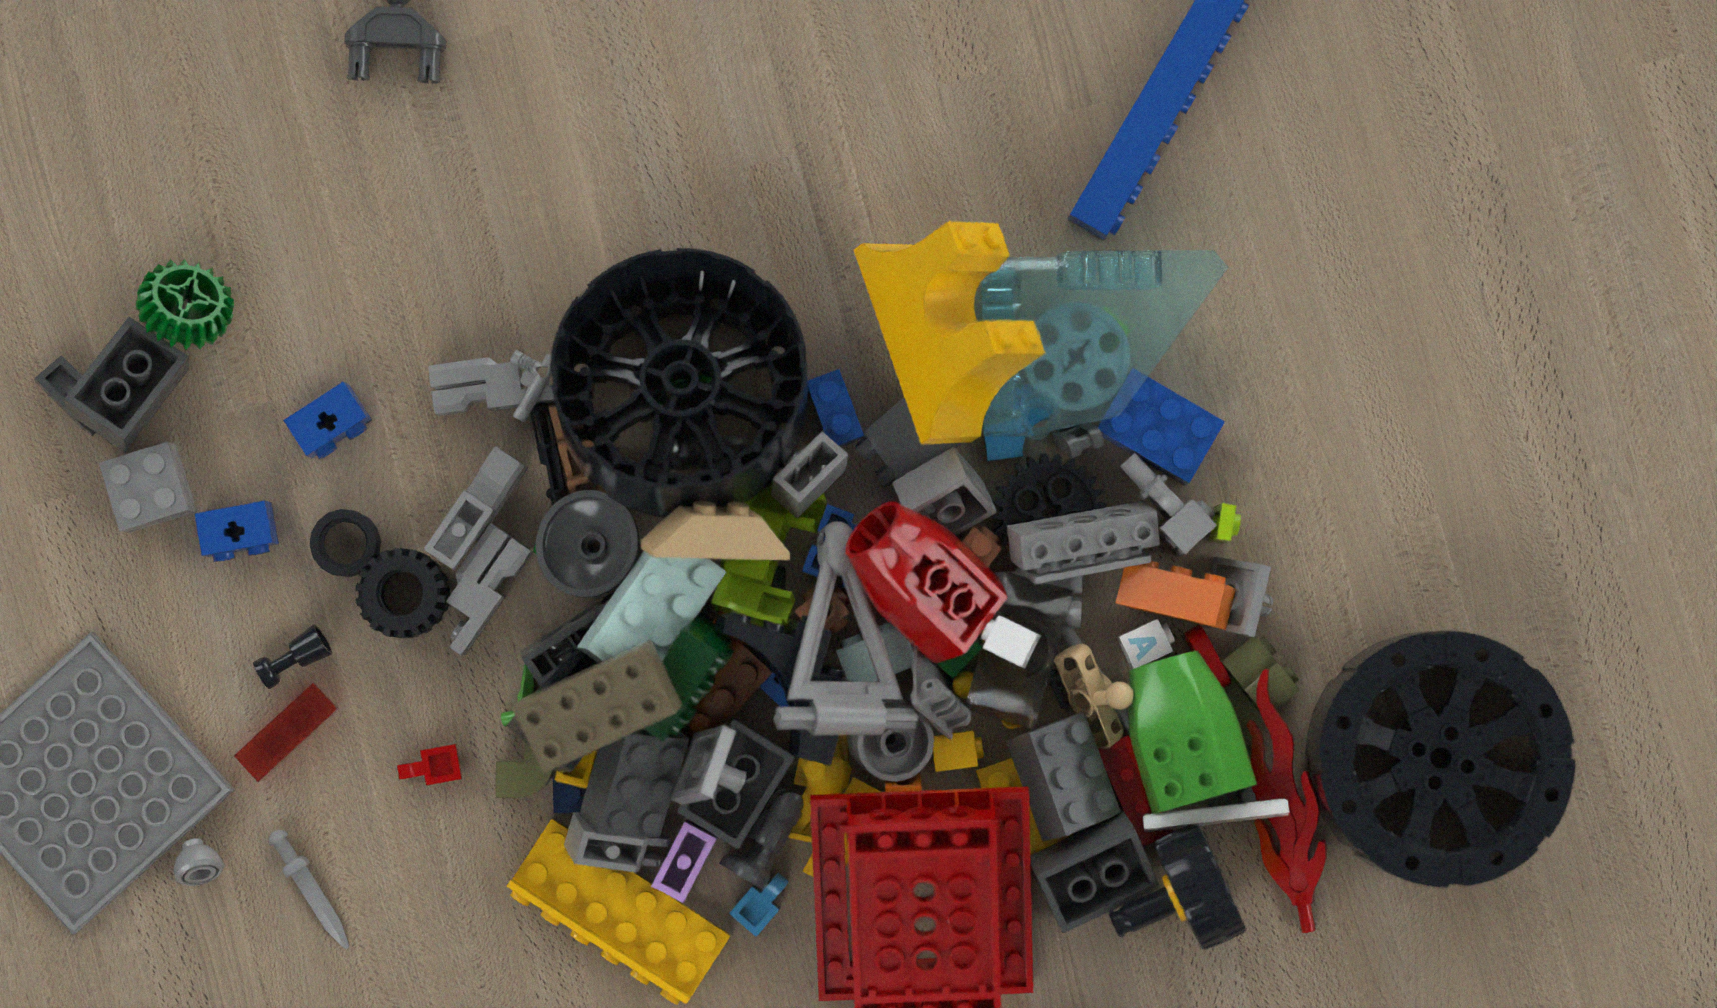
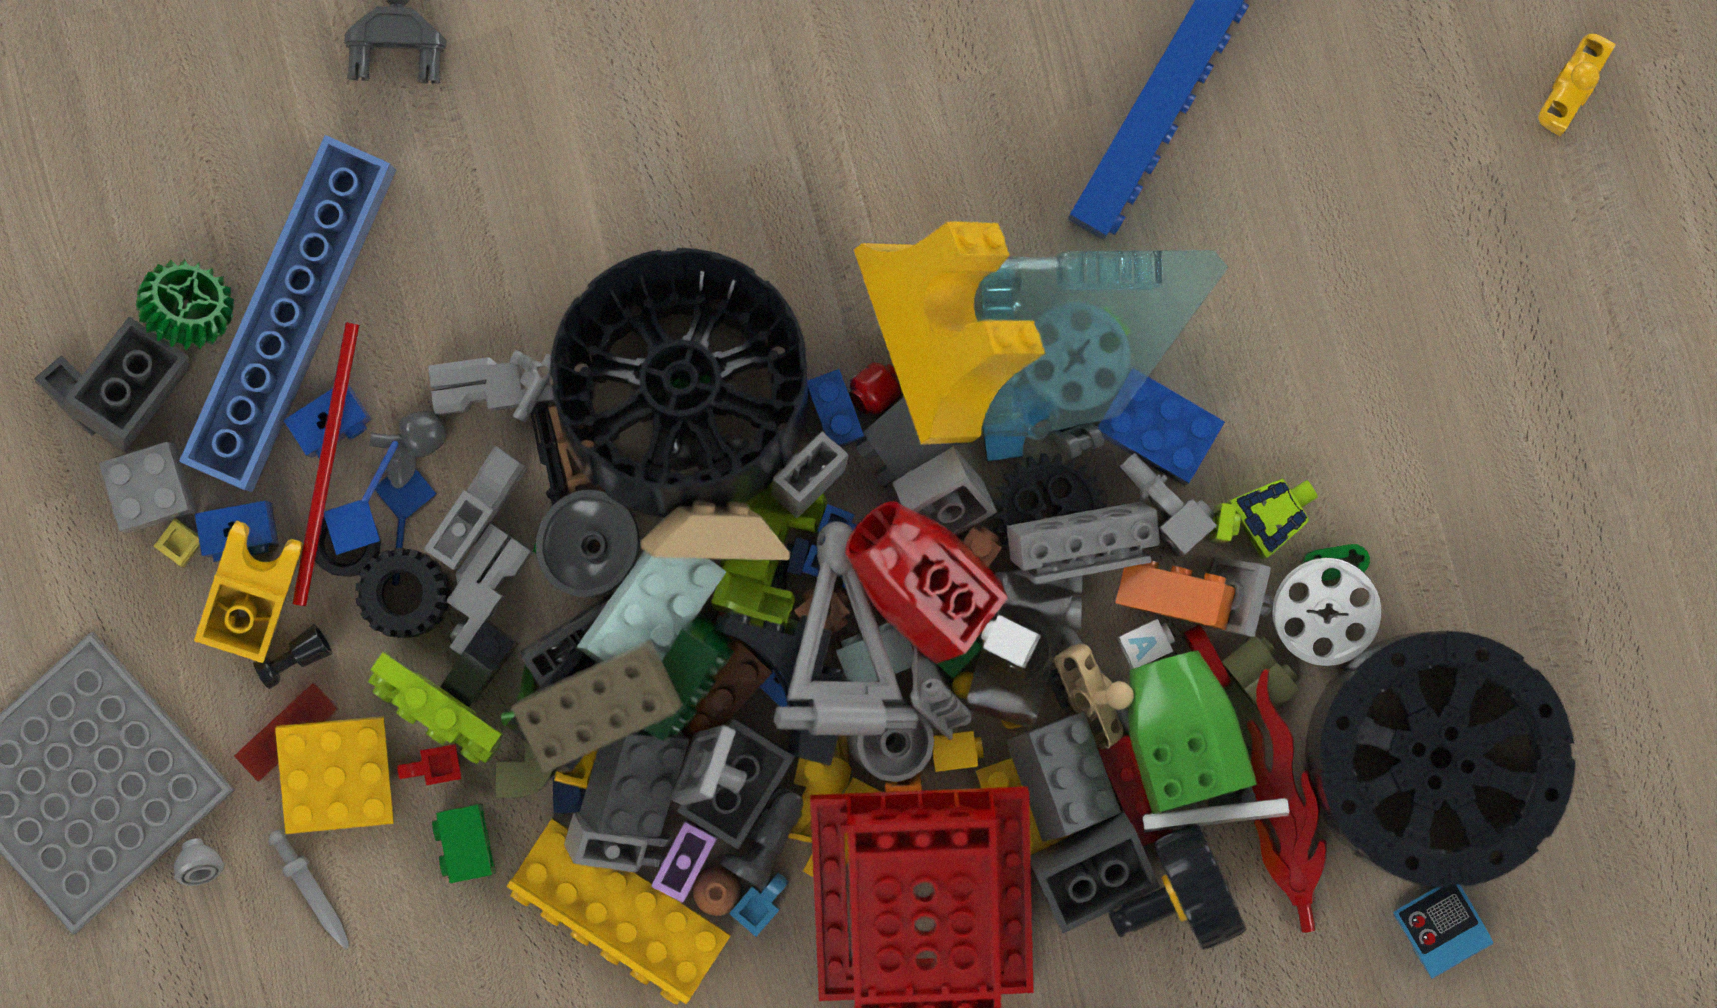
(178, 542): none -> light yellow tile
(249, 586): none -> yellow brick
(288, 314): none -> medium blue brick
(325, 464): none -> red piece
(334, 775): none -> yellow plate
(353, 524): none -> blue piece
(404, 503): none -> blue piece
(419, 436): none -> dark grey piece
(435, 708): none -> lime bracket
(464, 843): none -> green brick
(479, 664): none -> black slope
(717, 891): none -> nougat brick
(798, 555): none -> dark blue plate
(875, 388): none -> red head
(1273, 514): none -> torso
(1317, 598): none -> white wedge
(1337, 553): none -> green beam
(1443, 928): none -> slope
(1575, 83): none -> yellow piece

